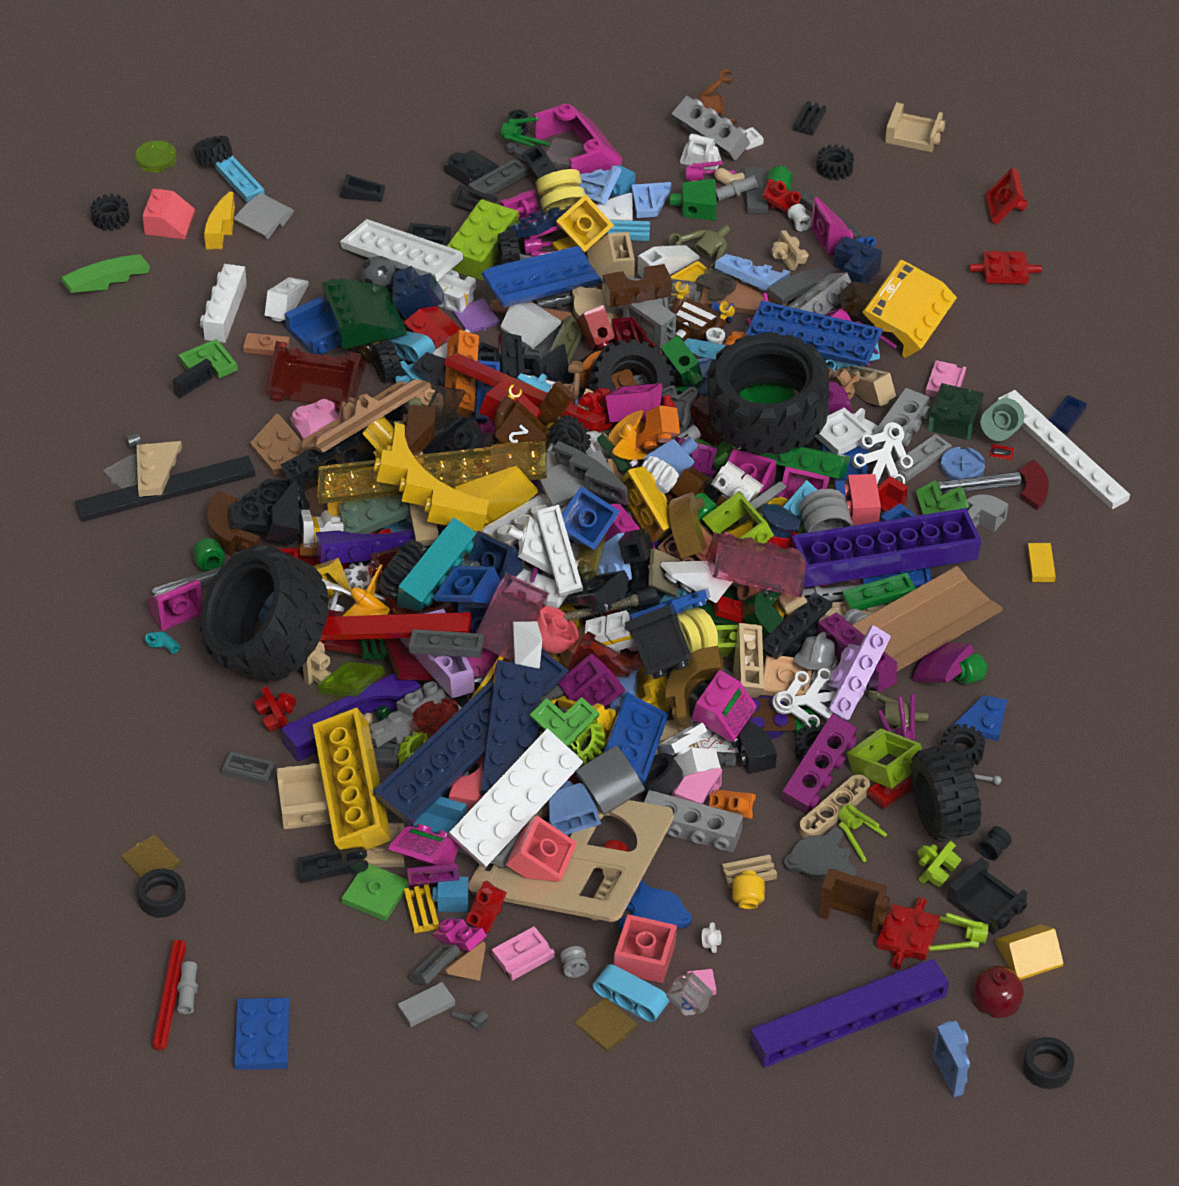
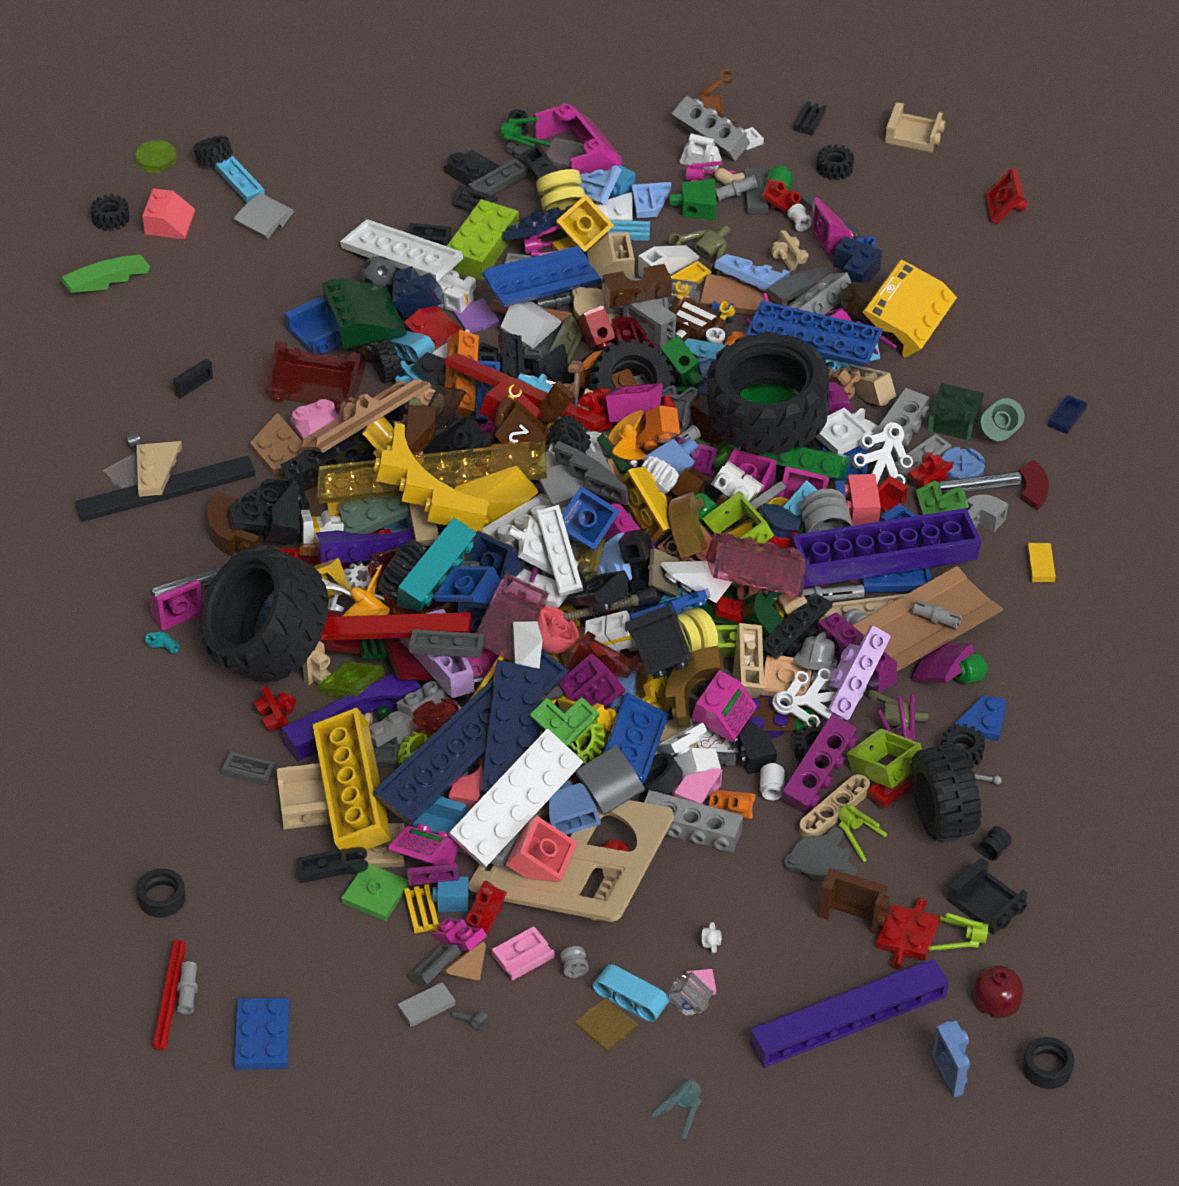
(149, 856): clear yellow piece -> none
(208, 554): green head -> none
(220, 222): yellow slope -> none
(221, 360): bright green plate -> none
(224, 303): white brick -> none
(262, 344): nougat plate -> none
(284, 297): white slope -> none
(361, 189): black slope -> none
(508, 247): black tyre -> none
(523, 202): dark pink hips -> none
(645, 948): coral brick -> none
(657, 906): blue tile -> none
(685, 1095): none -> clear light blue plant
(717, 283): clear smoke plate -> none
(748, 890): yellow head -> none
(755, 864): tan tile -> none
(772, 781): none -> white brick
(878, 592): green plate -> none
(930, 469): none -> red hips
(937, 614): none -> light grey pin
(944, 373): bright pink plate -> none
(945, 857): lime hips -> none
(1002, 452): sticker -> none
(1005, 267): red plate -> none
(1031, 951): yellow slope -> none
(1070, 455): white plate -> none

